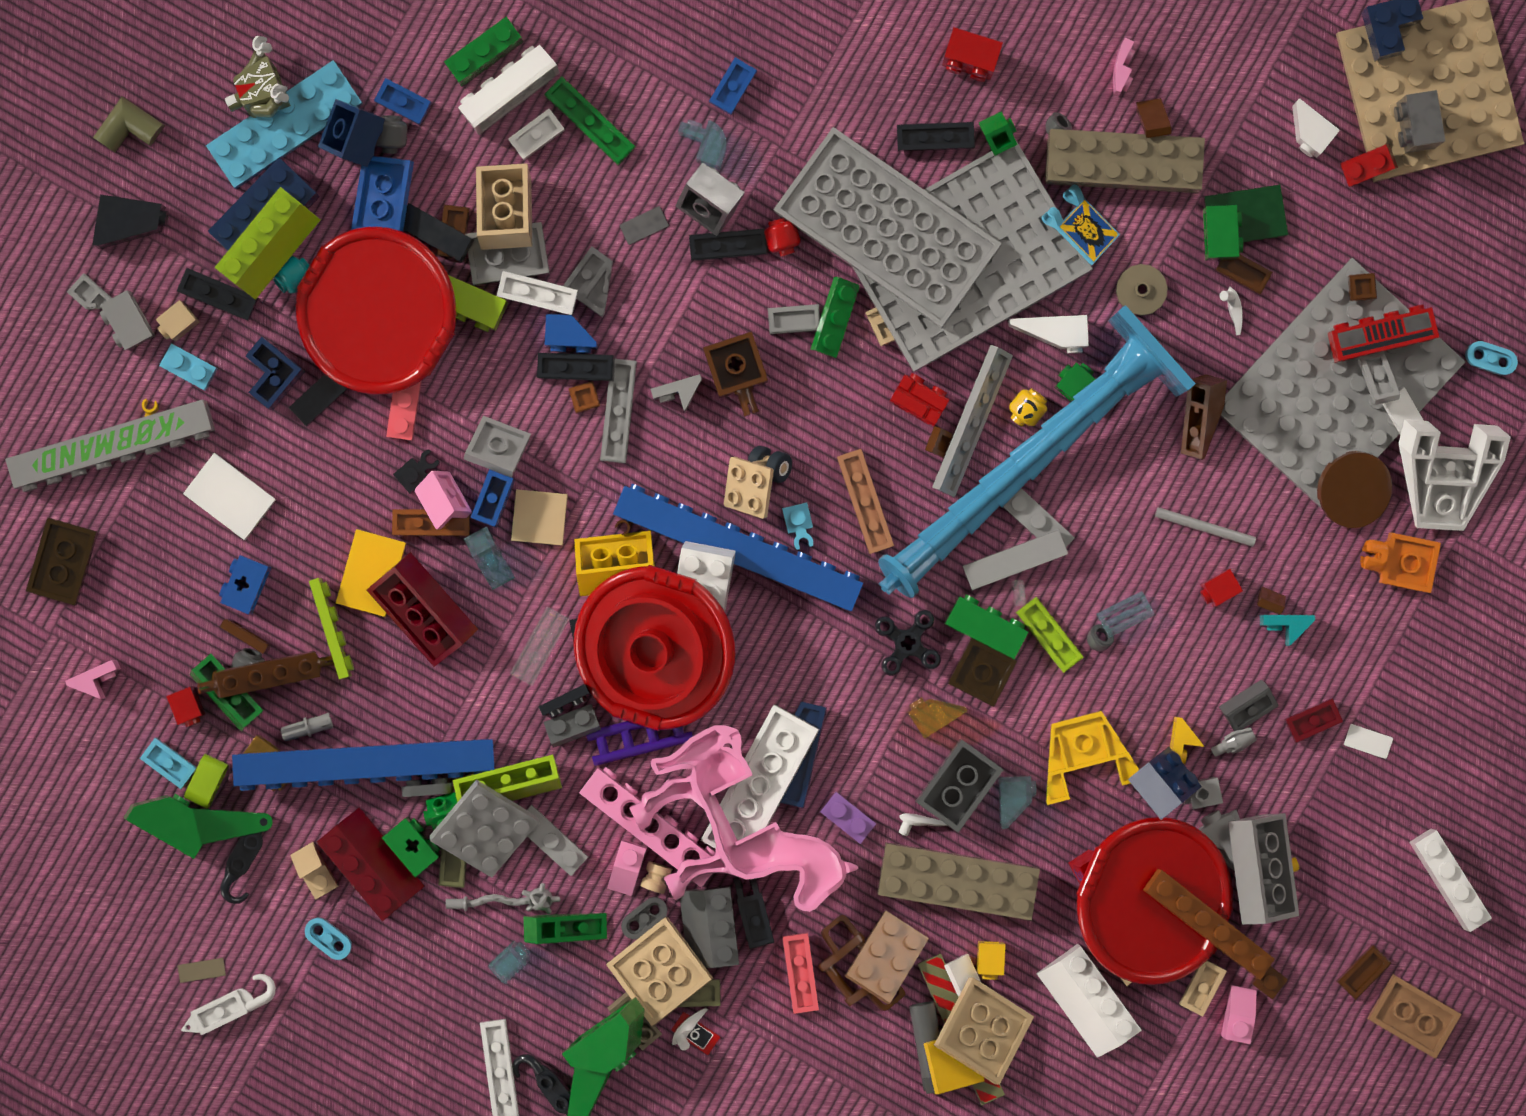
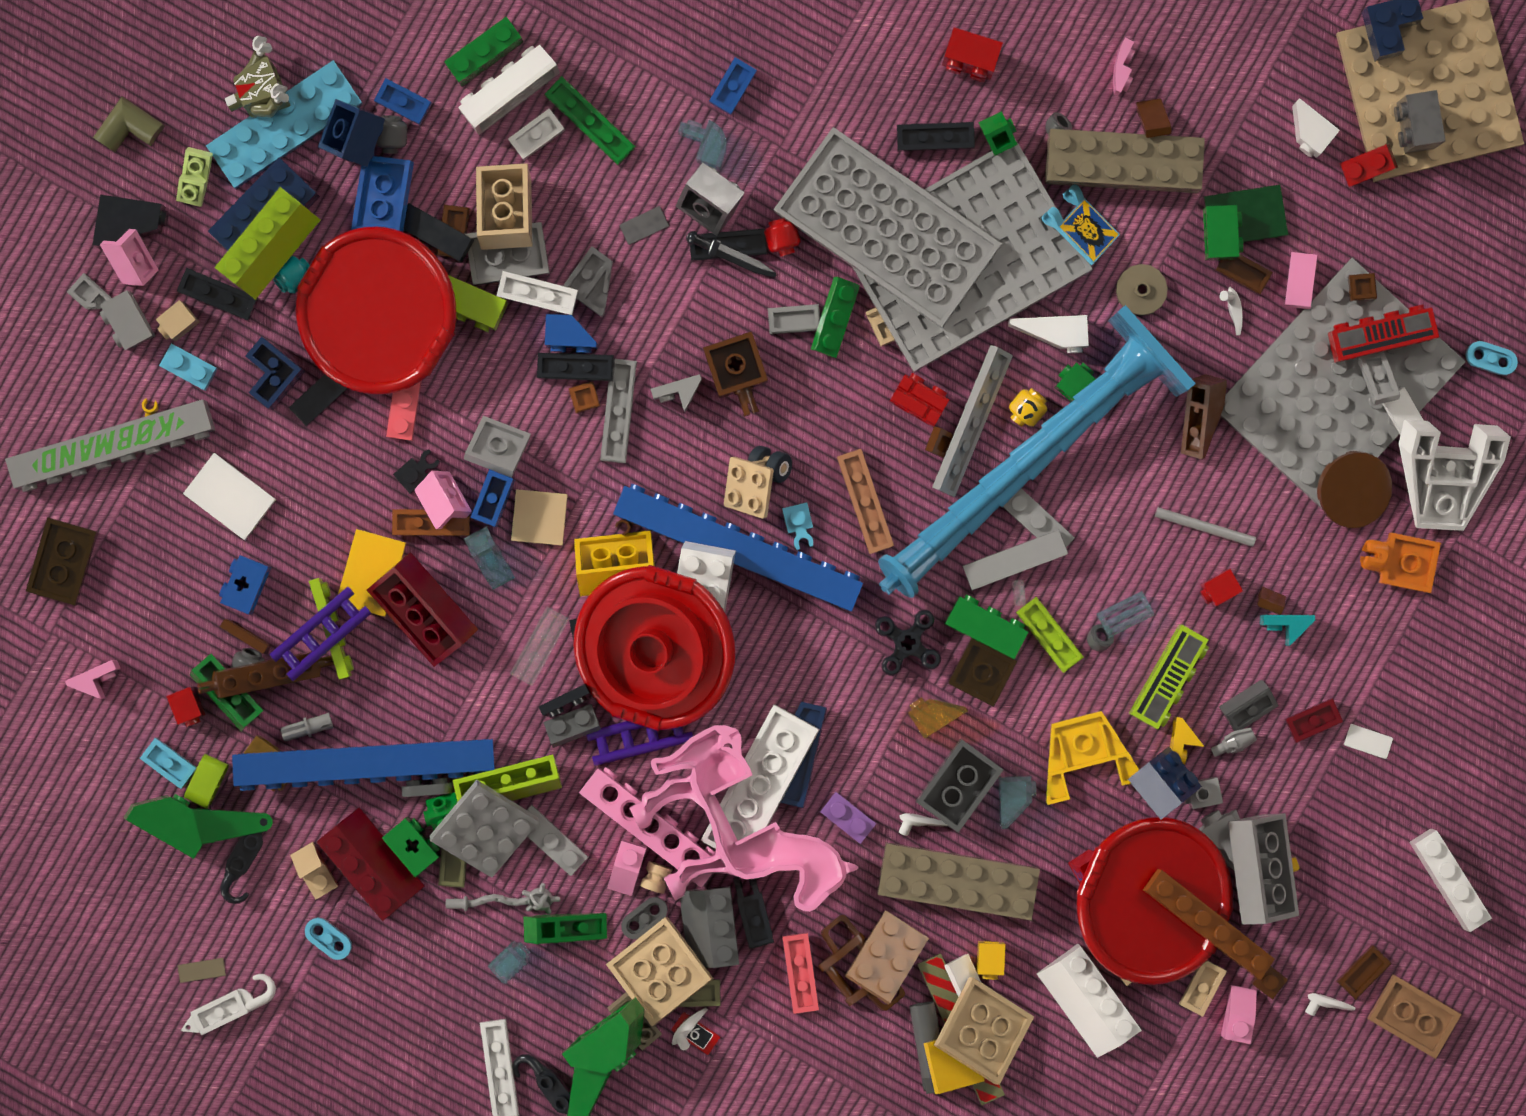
(130, 259): none -> bright pink panel
(194, 176): none -> yellowish green slope
(303, 633): none -> dark purple bar
(715, 247): none -> black sword
(1168, 677): none -> brick
(1300, 280): none -> bright pink slope
(1321, 1000): none -> white bar

